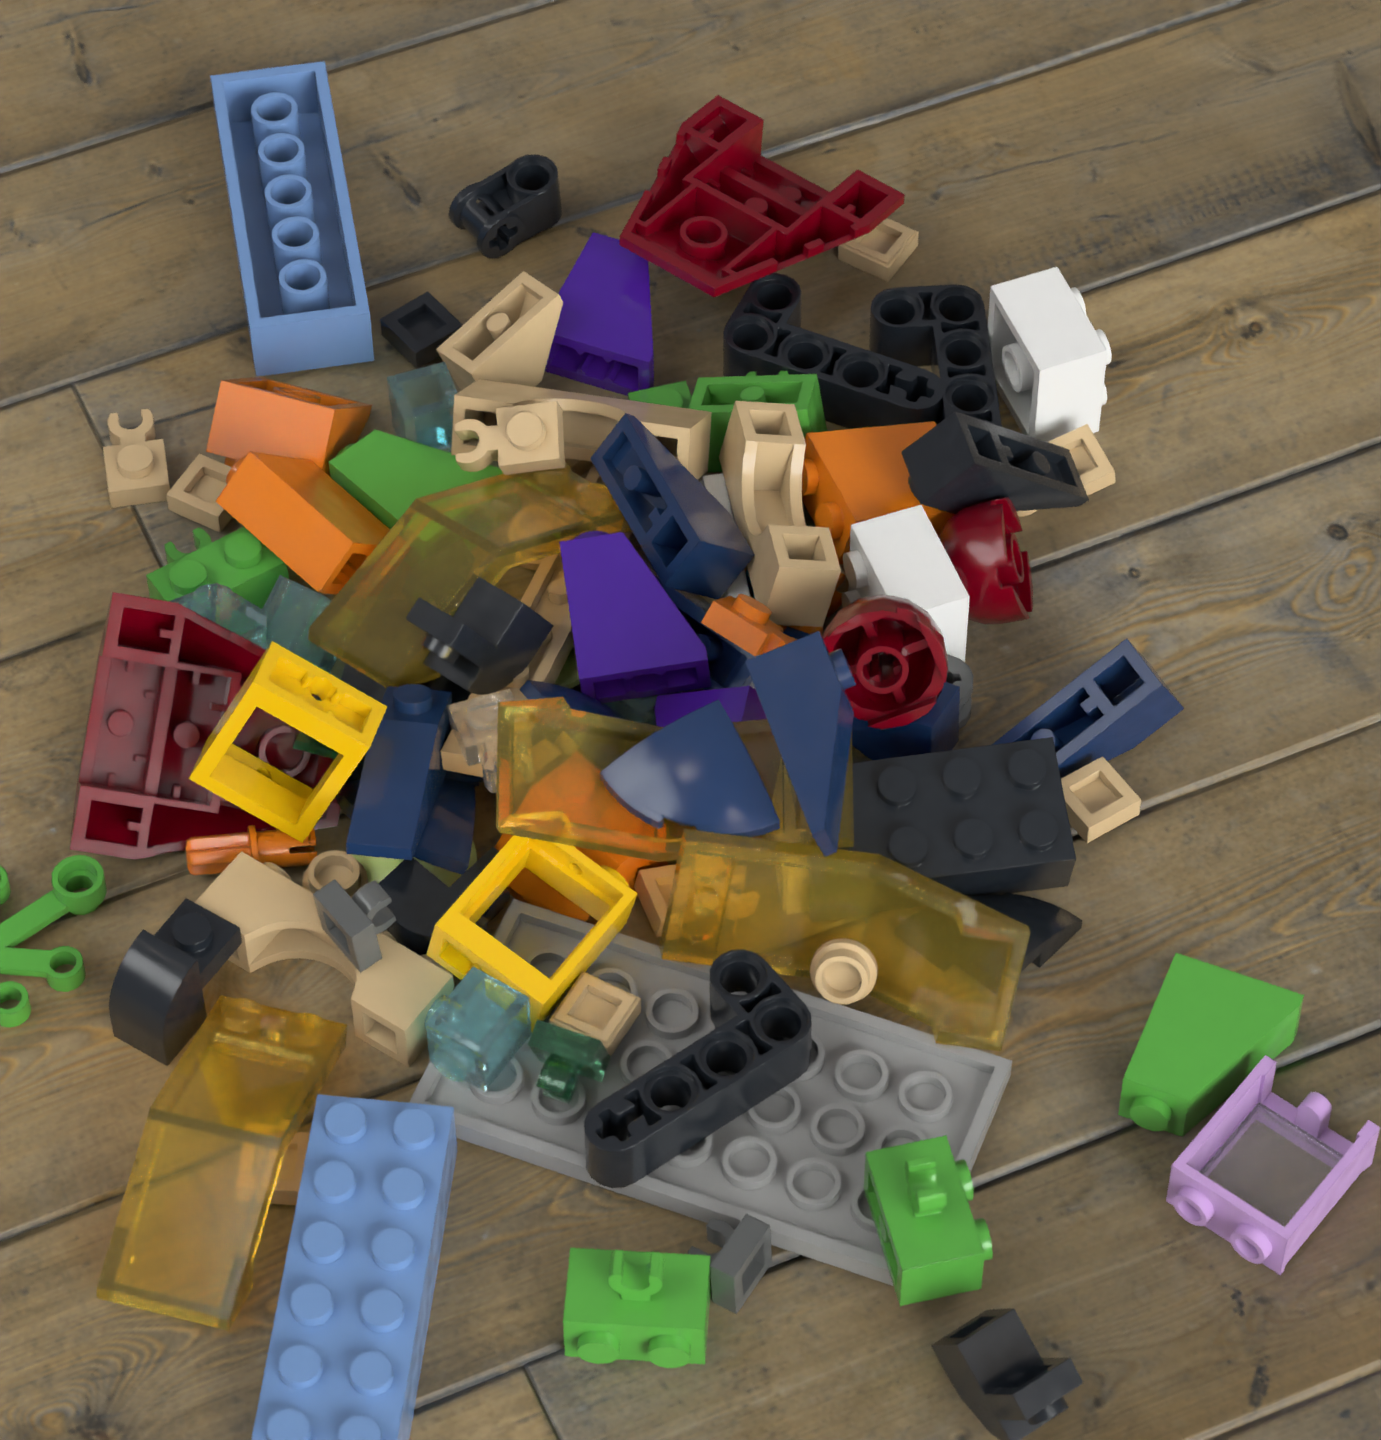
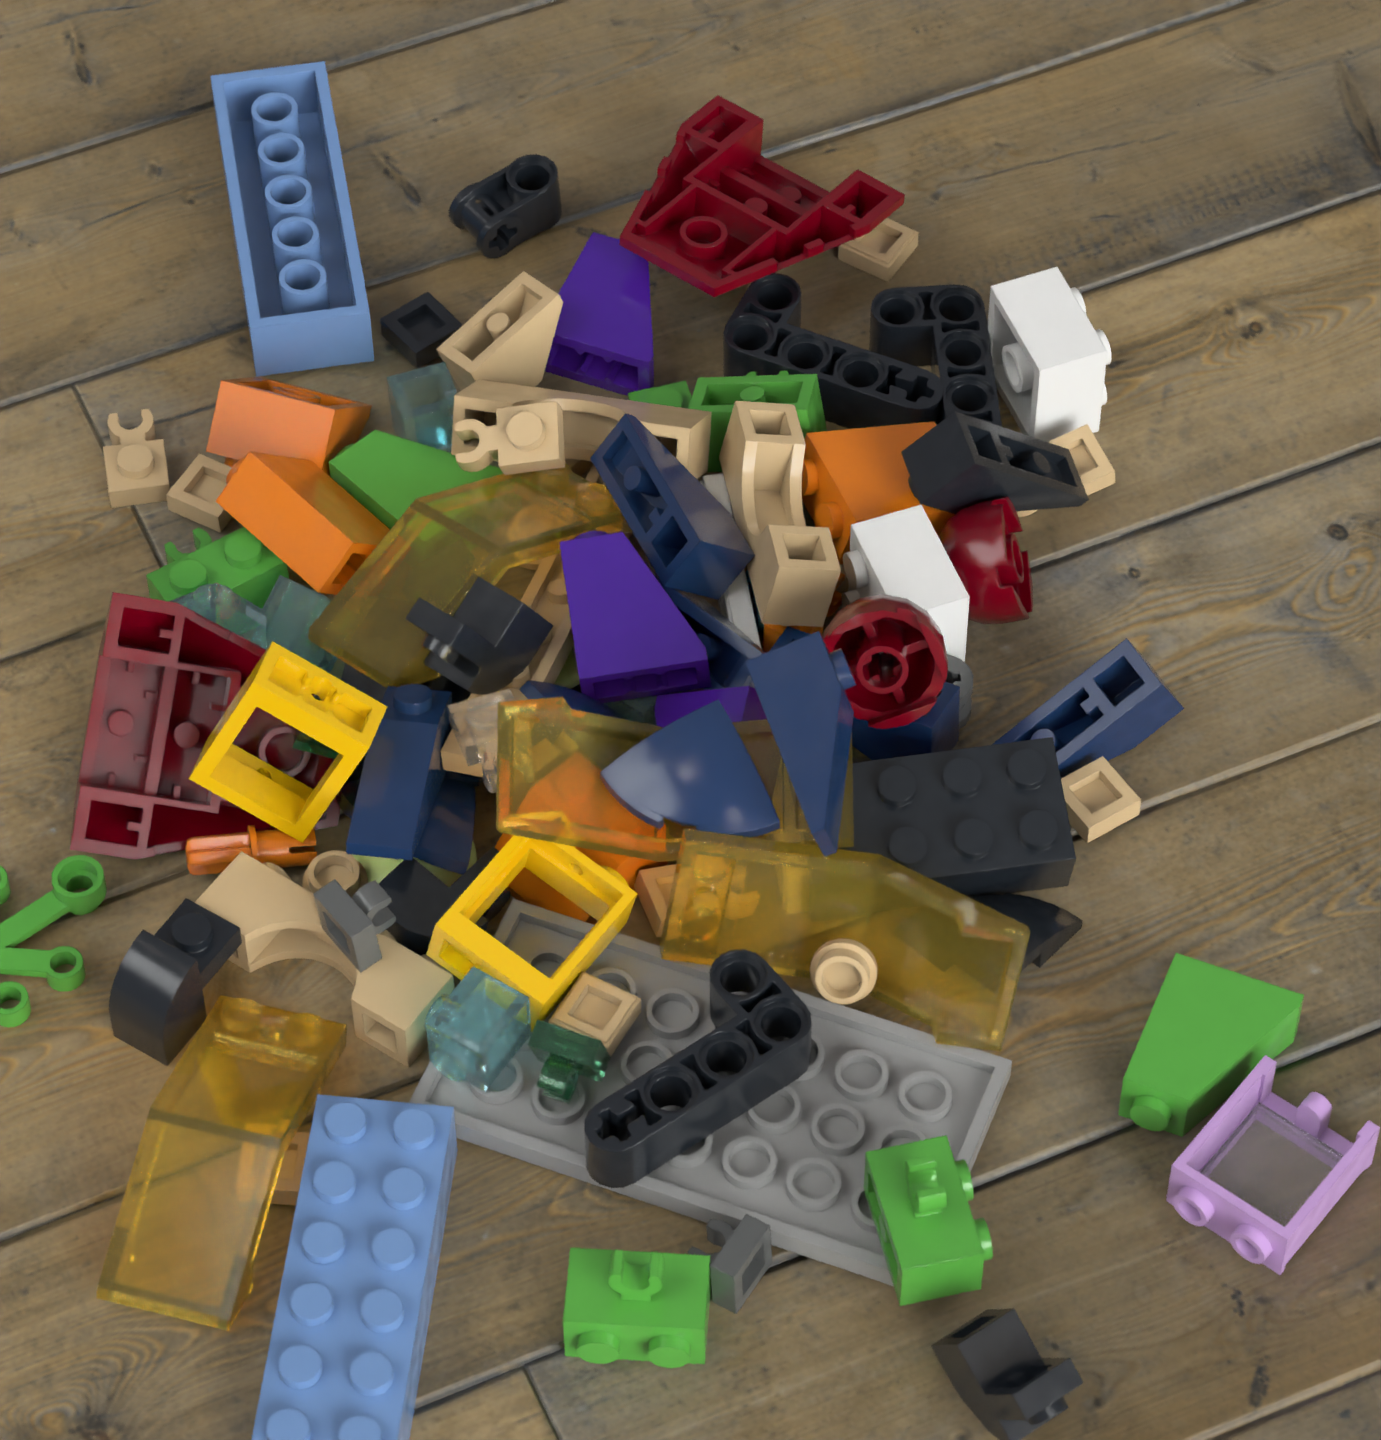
(745, 624): orange plate -> none

